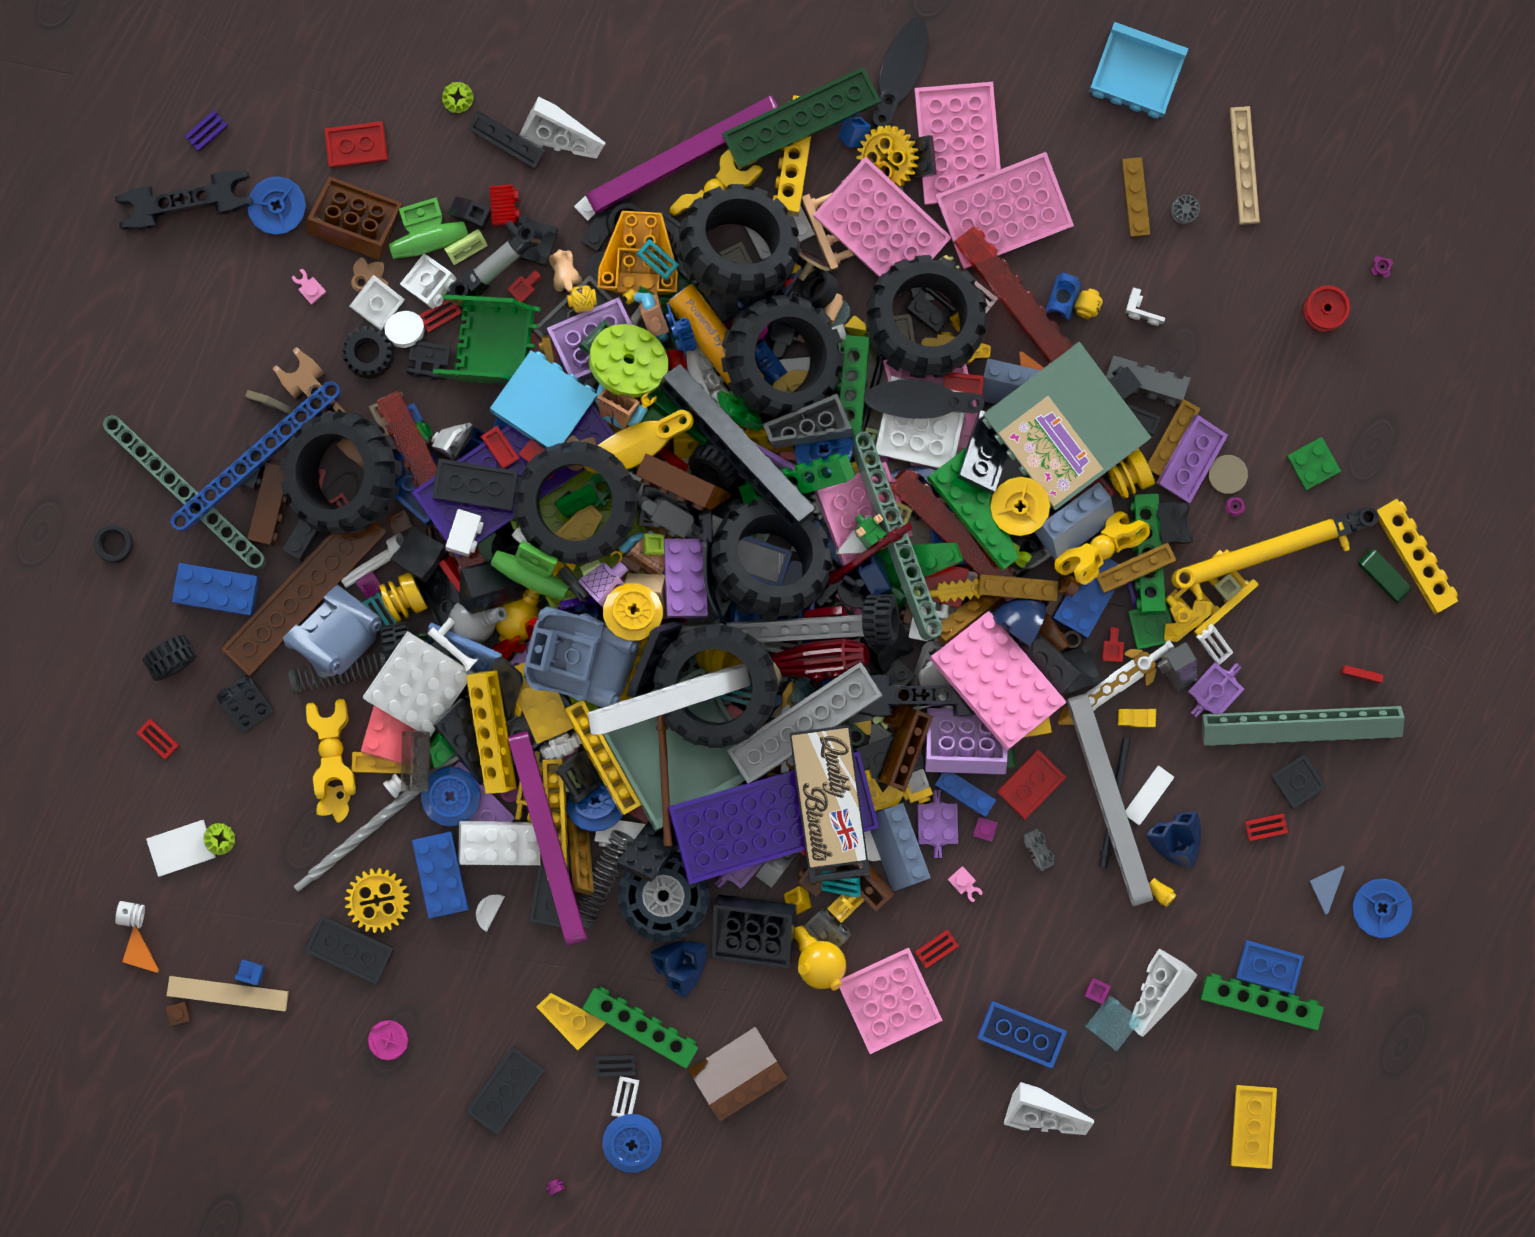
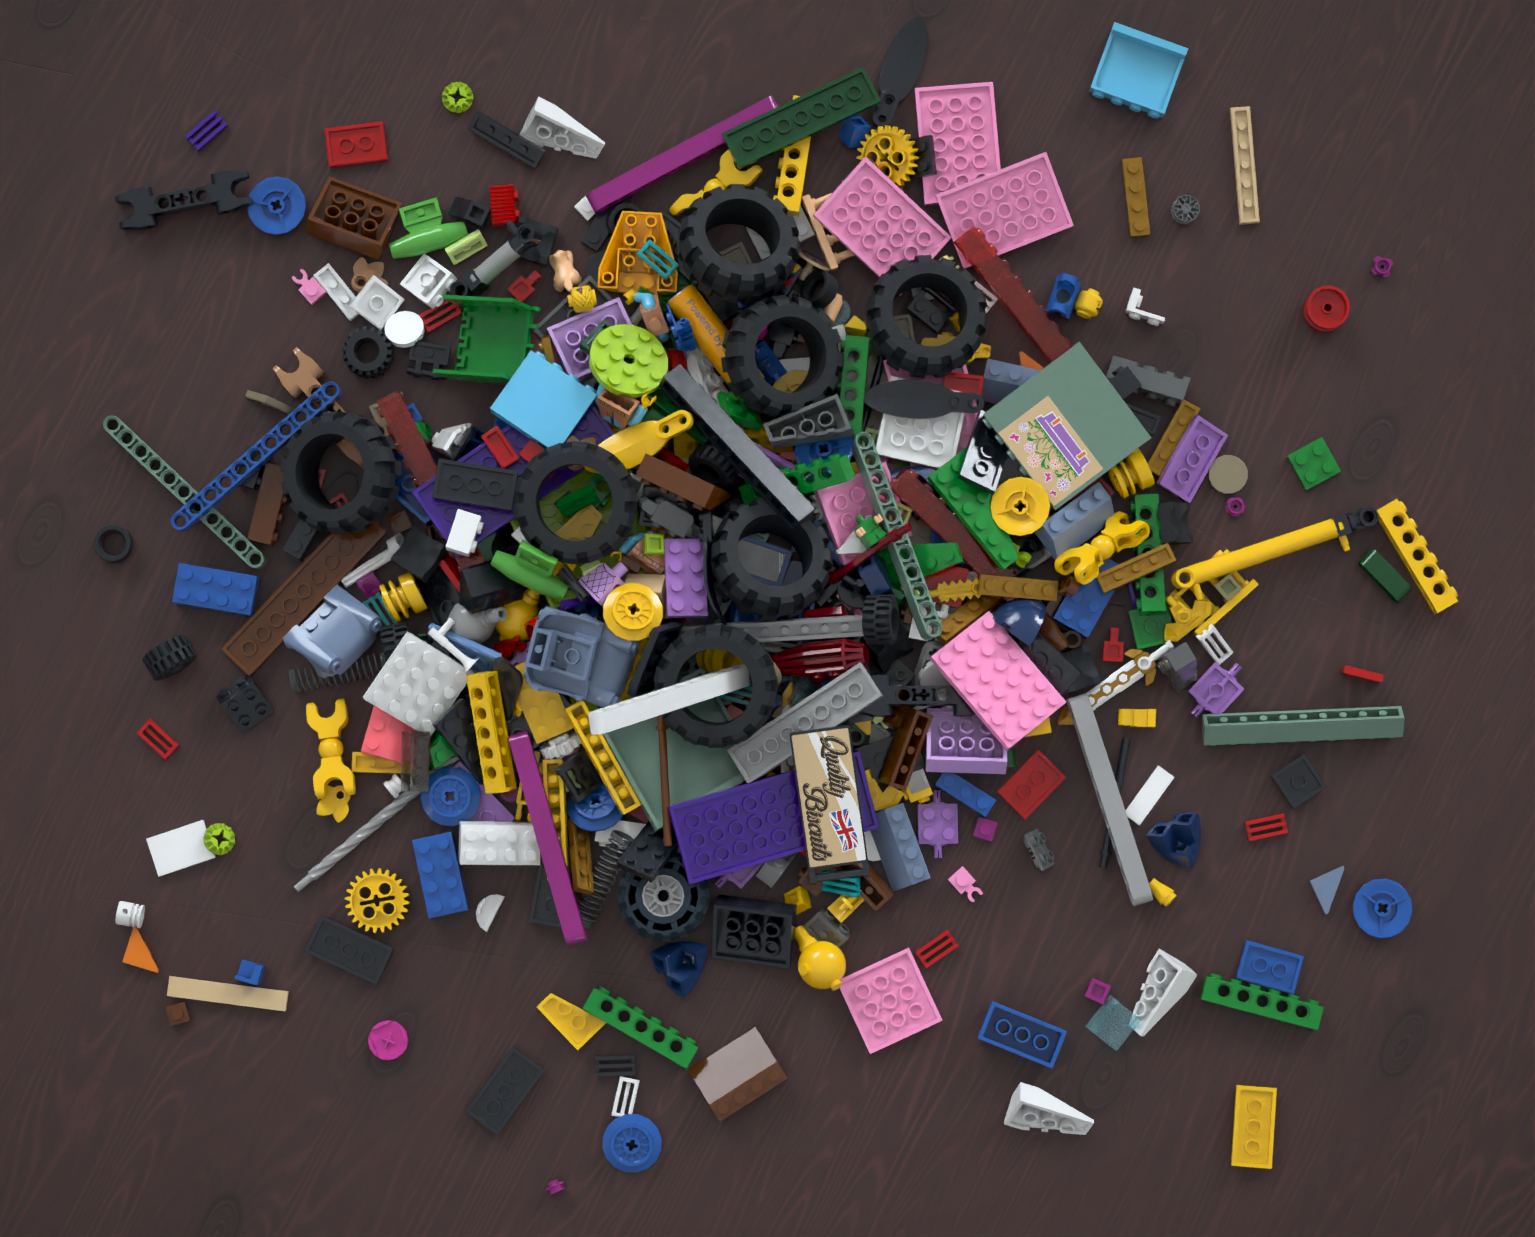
(337, 290): none -> white tile

